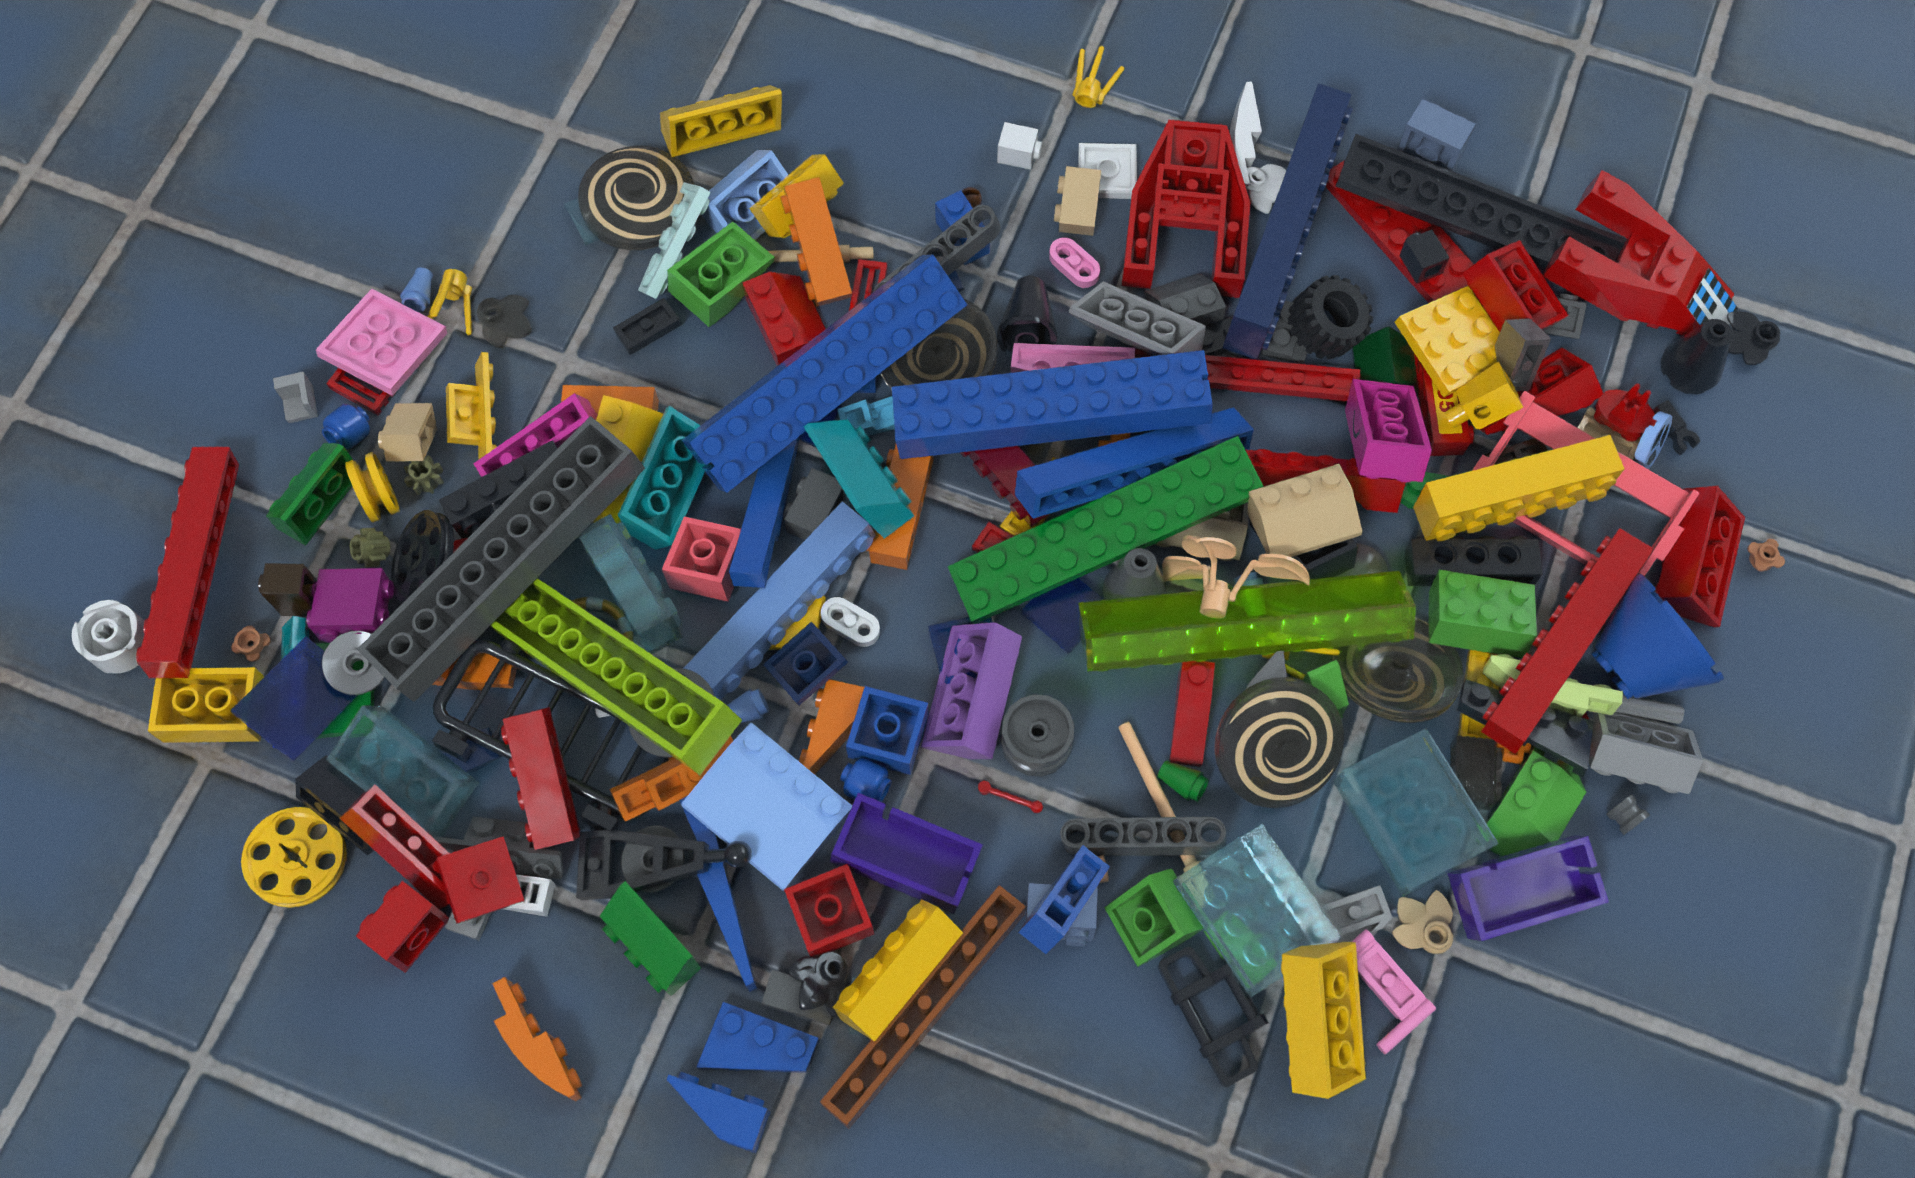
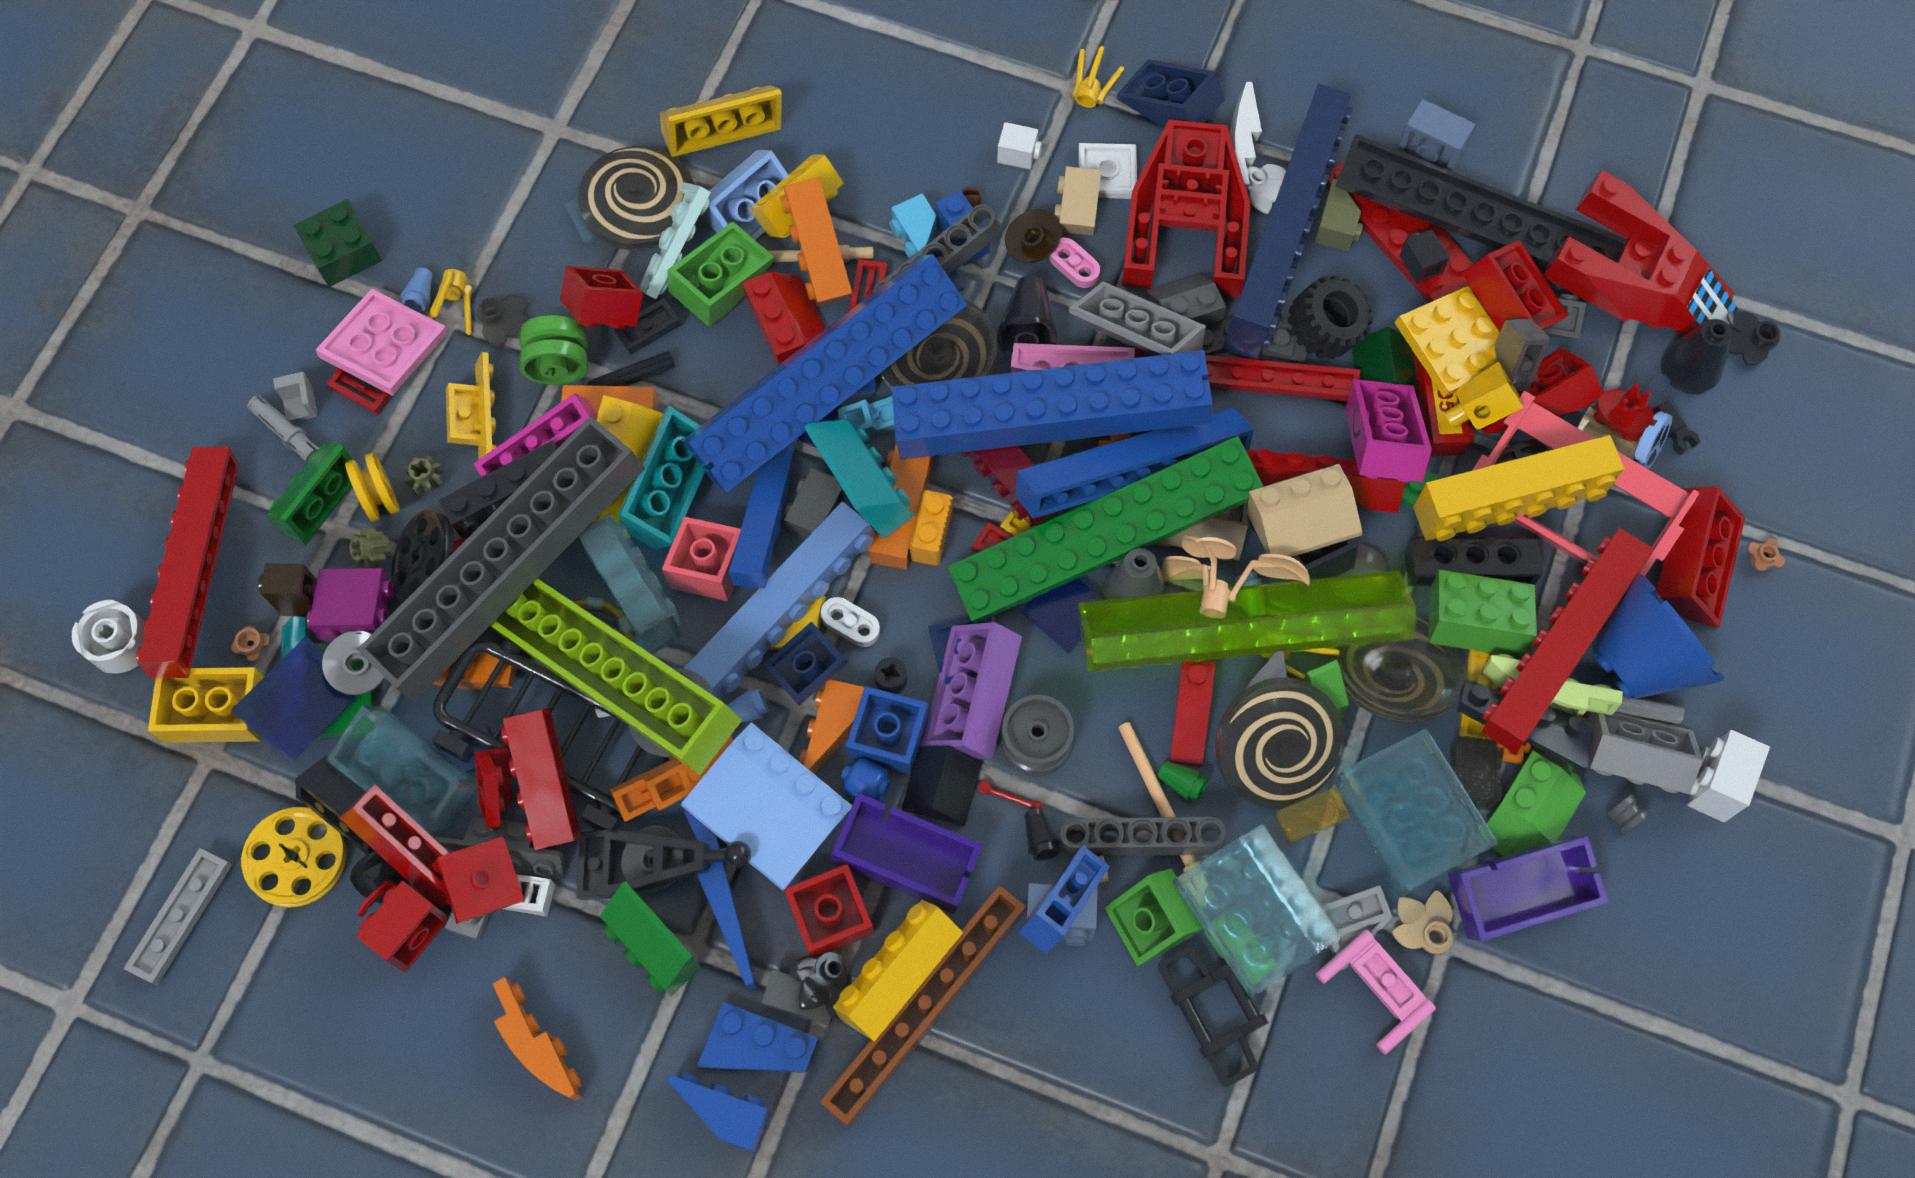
(177, 916): none -> light grey plate
(292, 437): none -> light grey pin
(337, 243): none -> dark green brick
(346, 426): blue head -> none
(373, 879): none -> black piece
(408, 432): tan brick -> none
(493, 784): none -> red bracket
(553, 350): none -> bright green wheel
(601, 297): none -> red brick
(636, 372): none -> black axle
(891, 682): none -> black wheel
(914, 223): none -> medium azure slope
(931, 528): none -> light orange brick
(942, 784): none -> black slope
(1029, 227): none -> dark brown dish
(1040, 836): none -> black cone
(1172, 92): none -> dark blue slope
(1311, 815): none -> clear yellow plate
(1323, 1018): yellow slope -> none
(1339, 220): none -> olive slope
(1728, 775): none -> white brick

